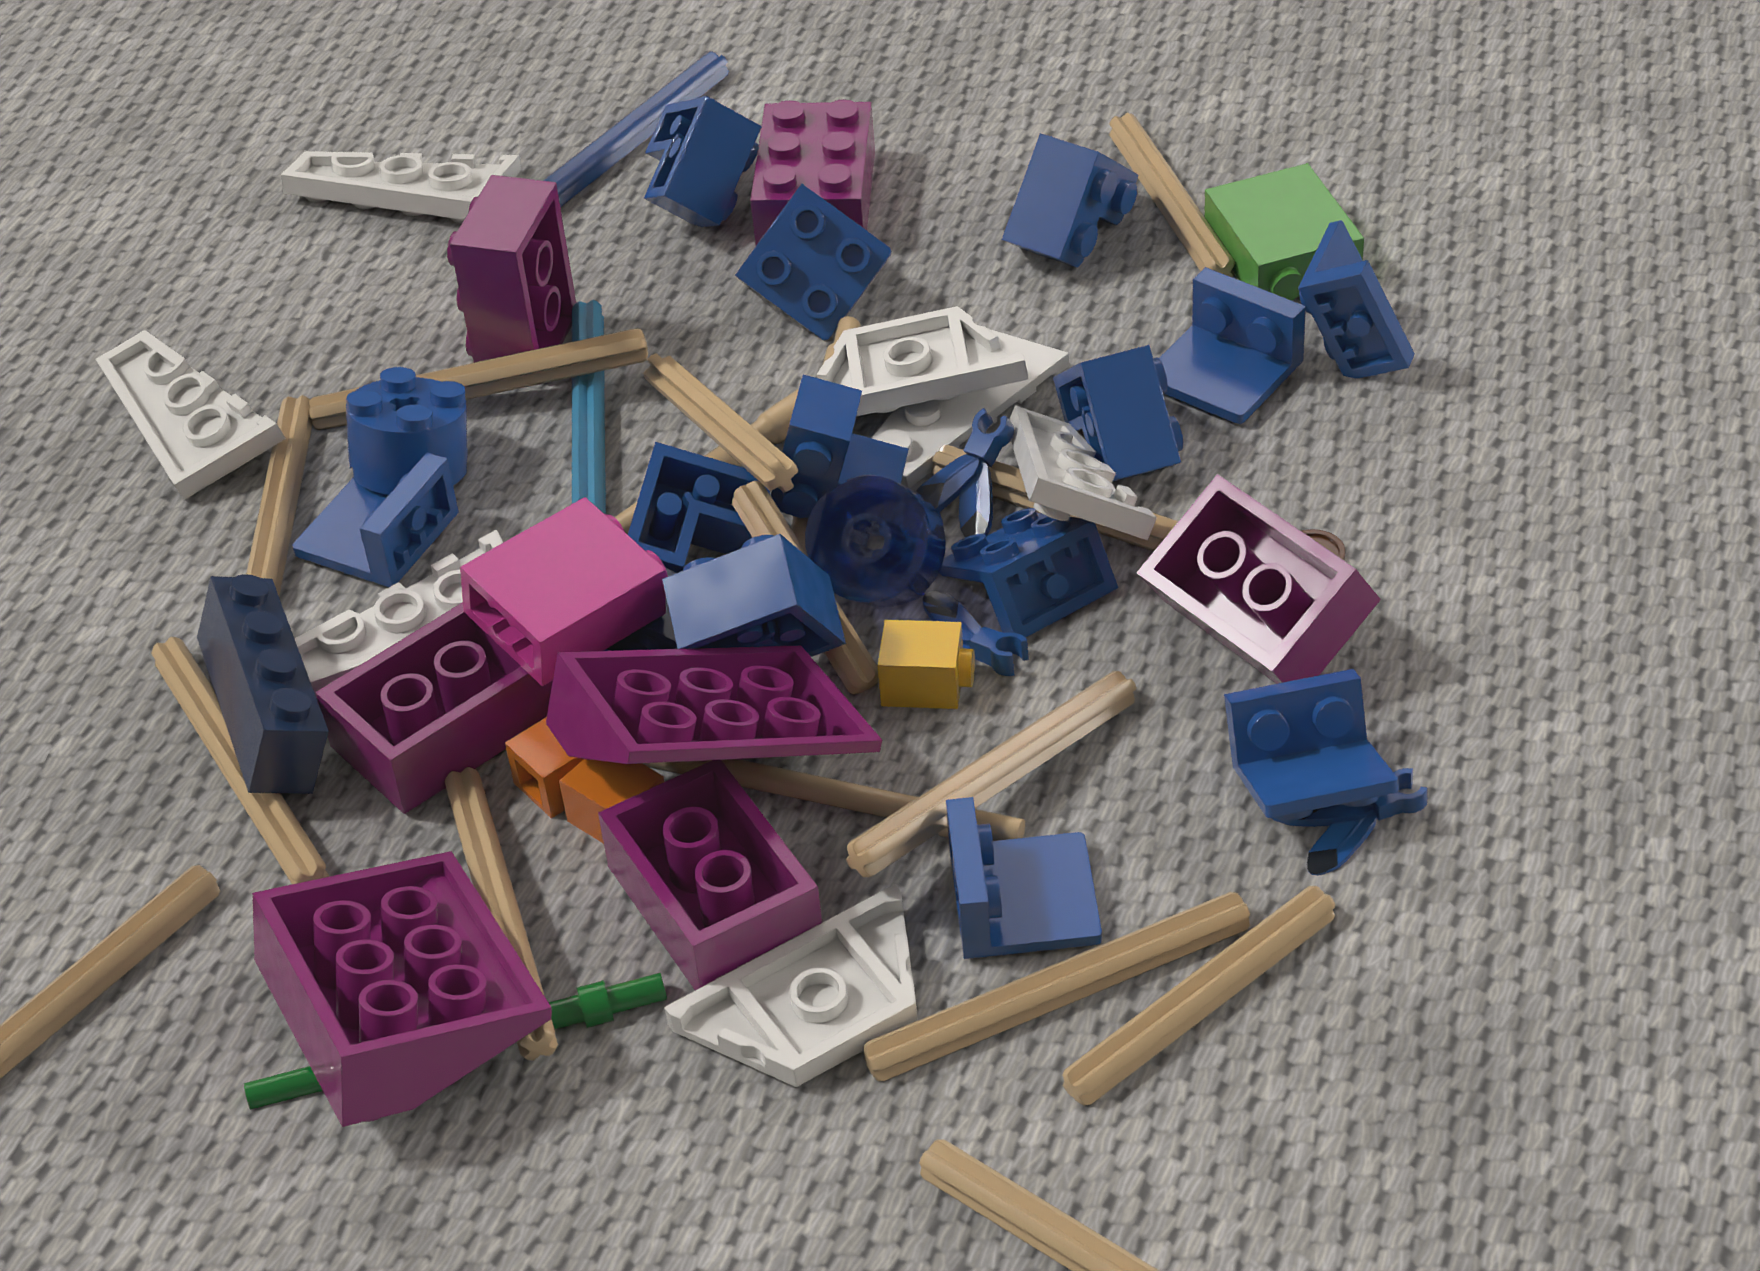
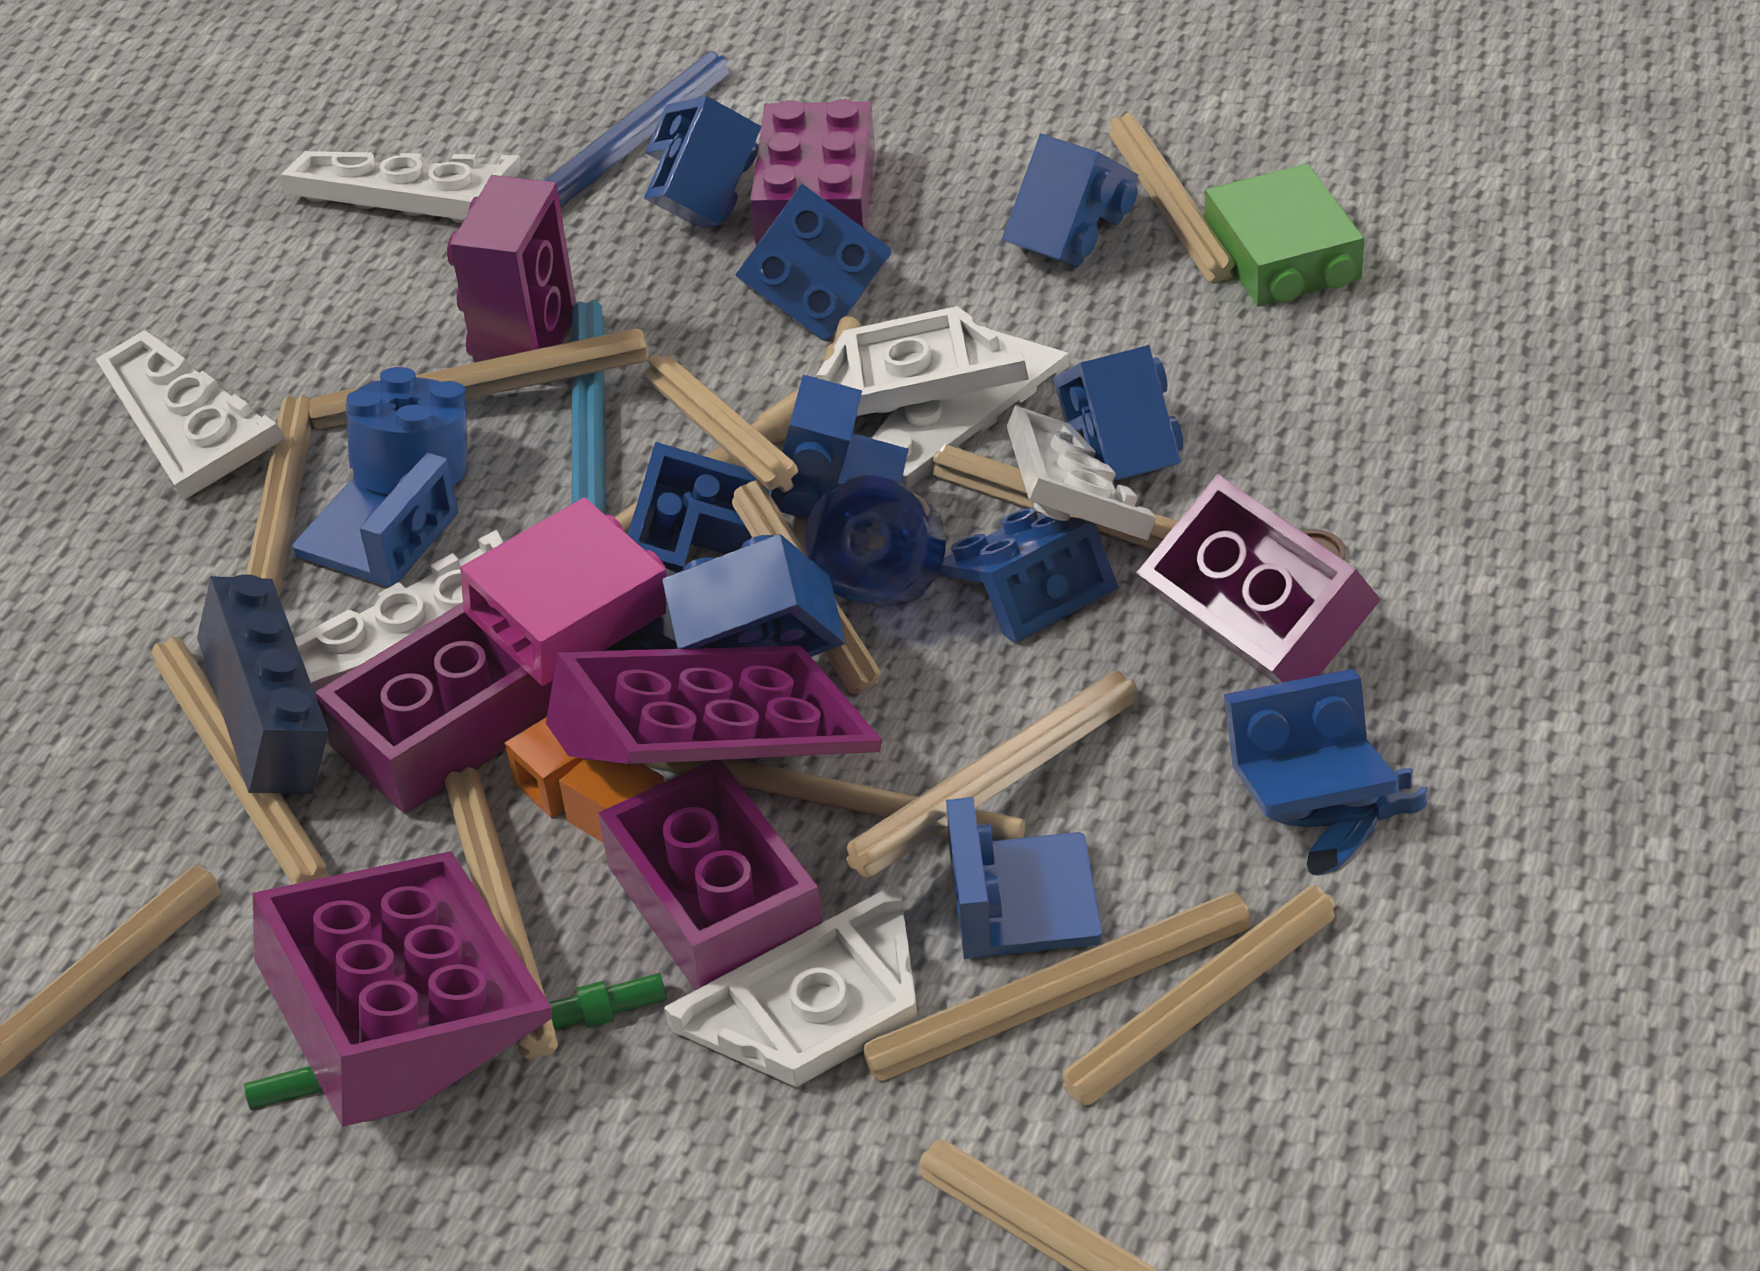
(923, 664): yellow brick -> none
(970, 476): blue piece -> none
(988, 644): blue piece -> none
(1237, 347): blue bracket -> none
(1352, 309): blue bracket -> none

